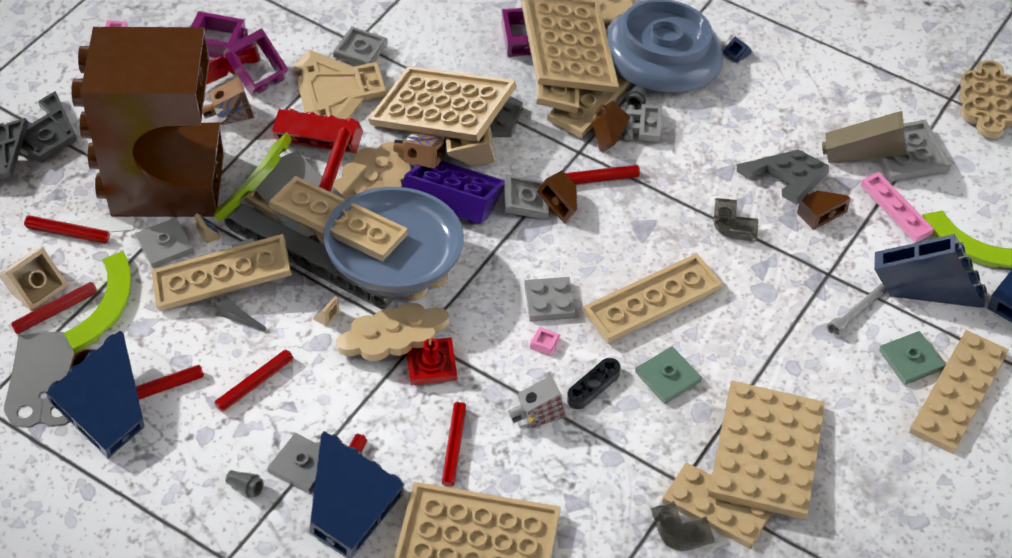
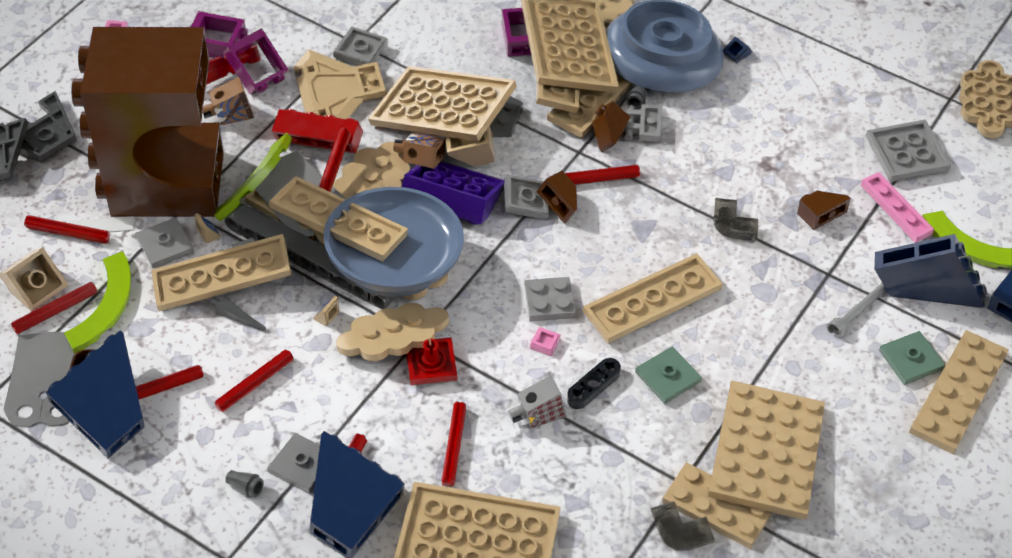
(793, 167): dark grey wing -> none
(867, 139): dark tan slope -> none

